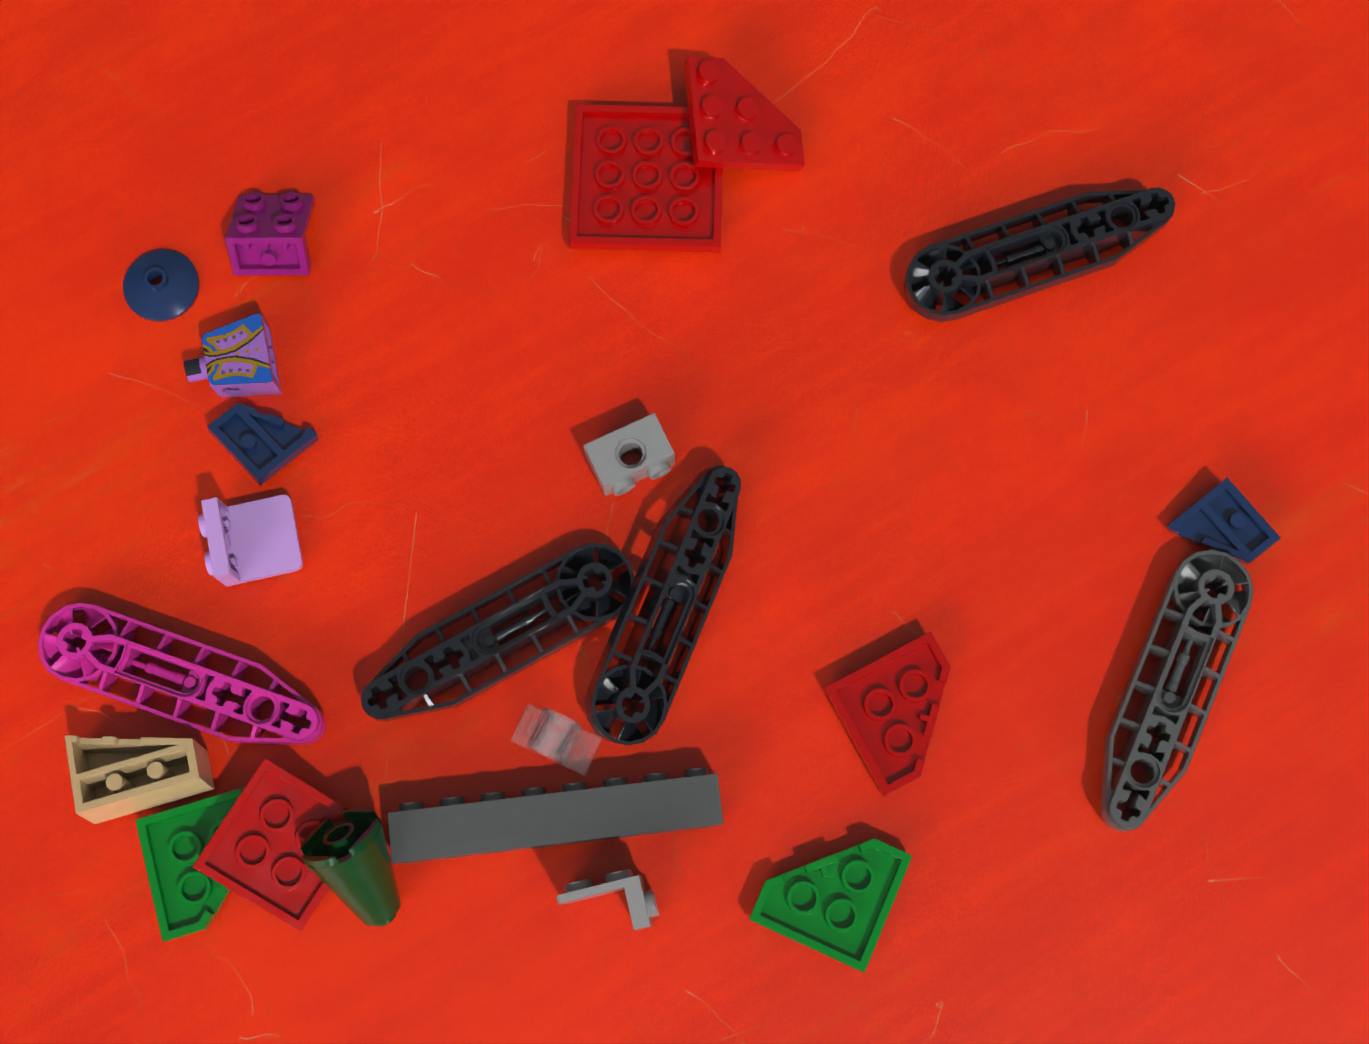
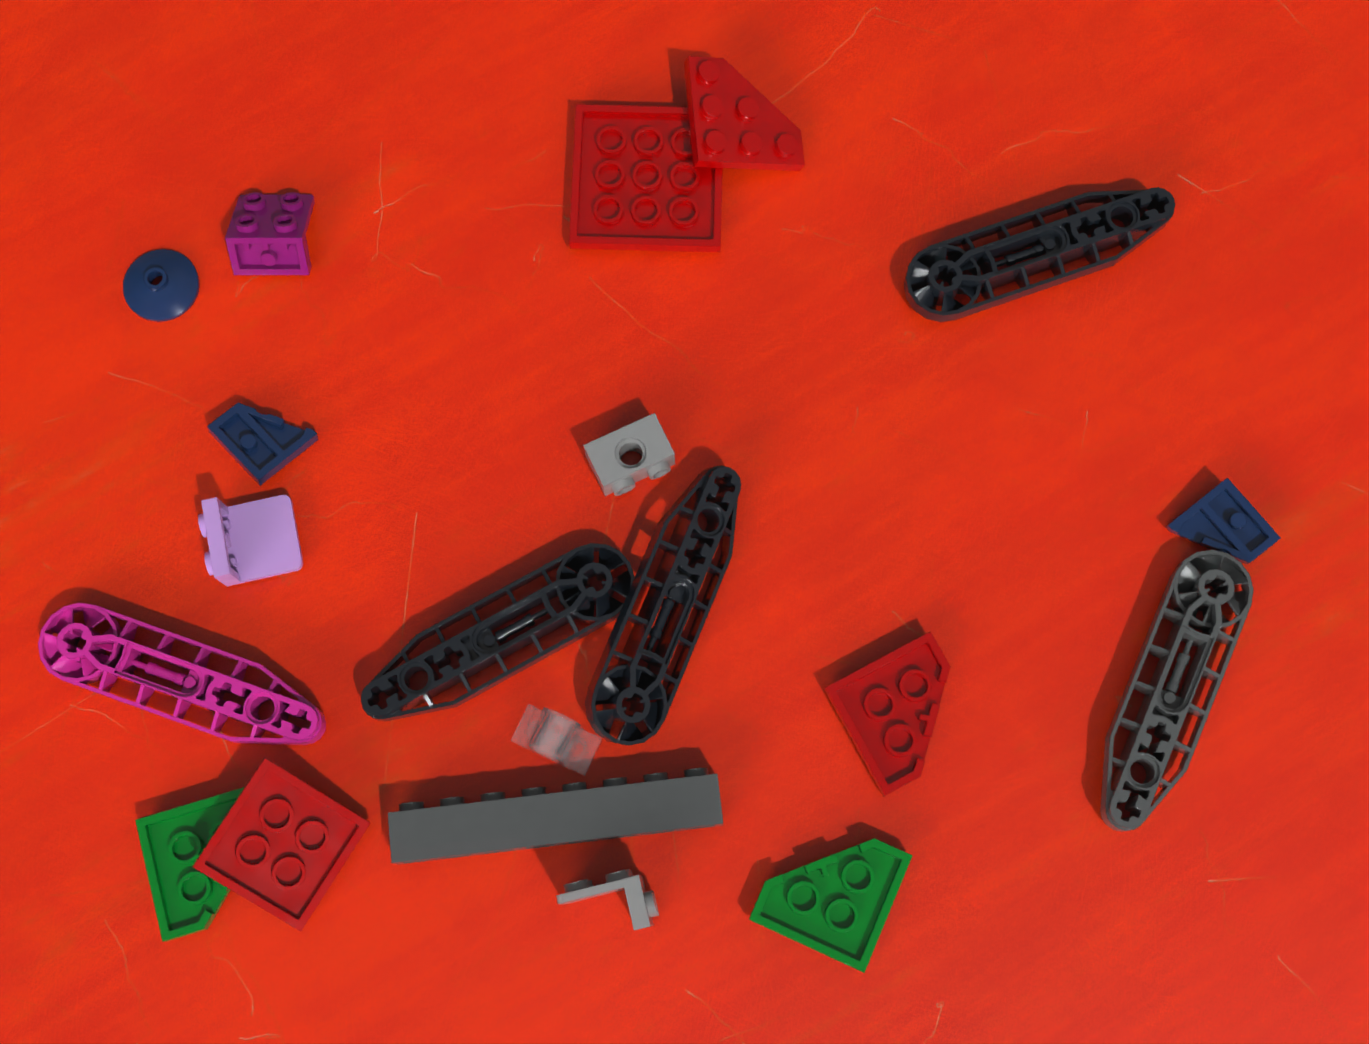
(132, 775): tan wedge -> none
(238, 359): torso -> none
(355, 864): dark green cone -> none

